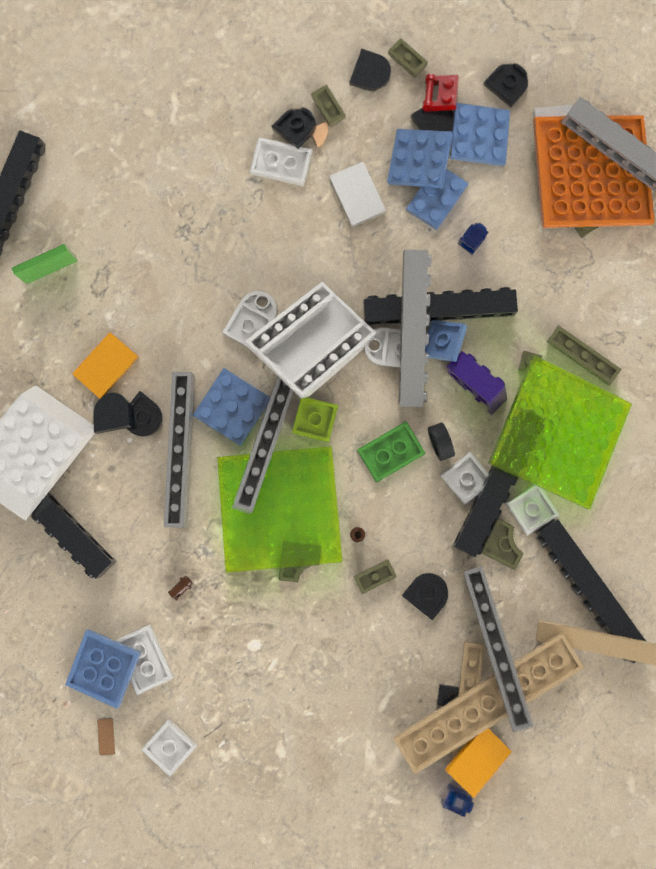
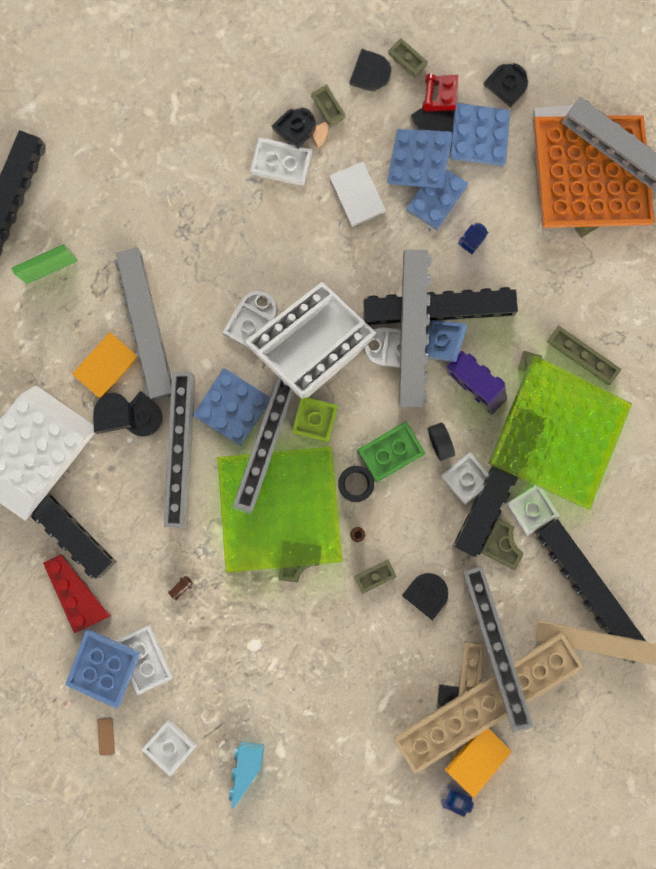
(74, 595): none -> red wing
(145, 323): none -> light grey brick
(249, 762): none -> medium azure slope
(356, 469): none -> black tyre

